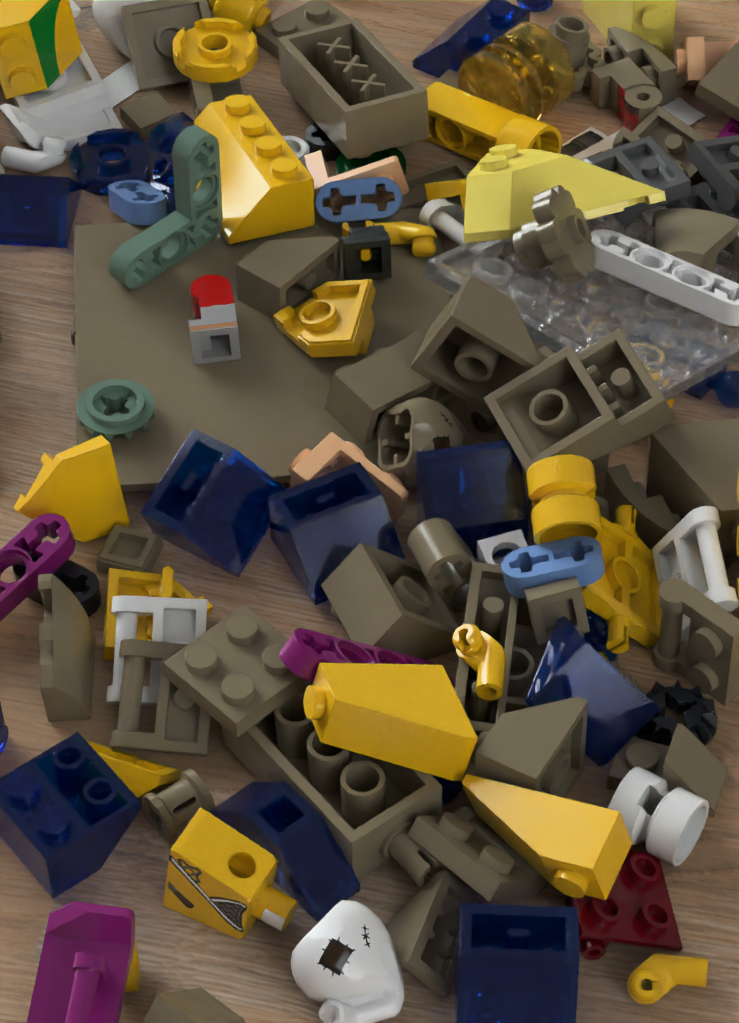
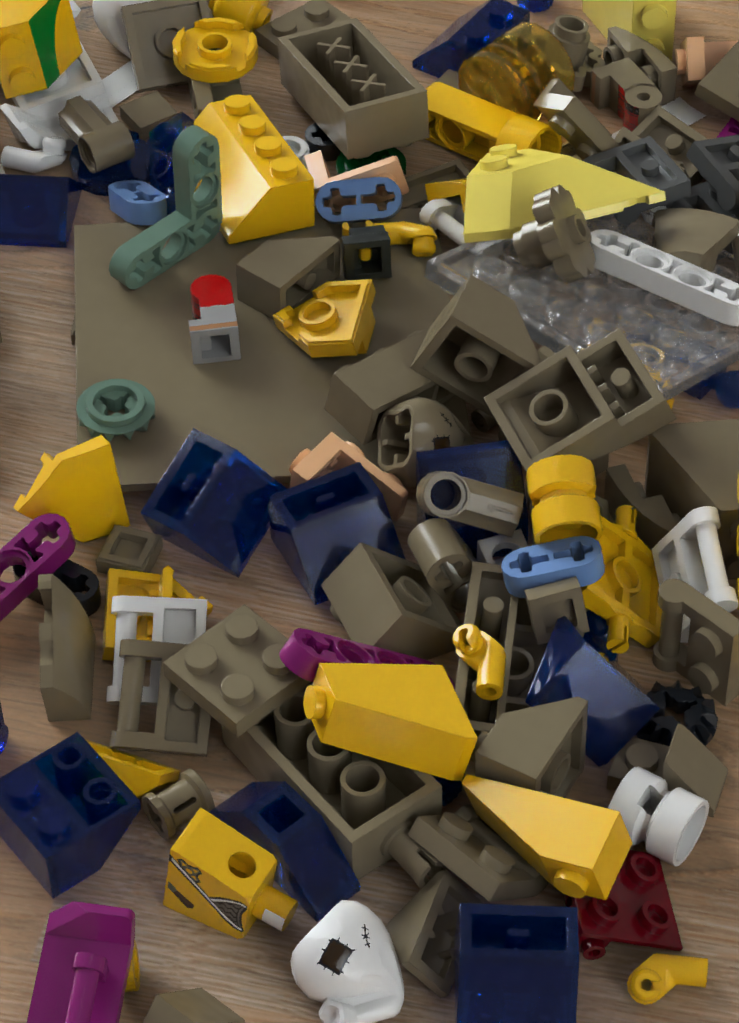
(98, 140): none -> dark tan piece
(474, 503): none -> dark tan piece
(573, 120): none -> dark tan slope

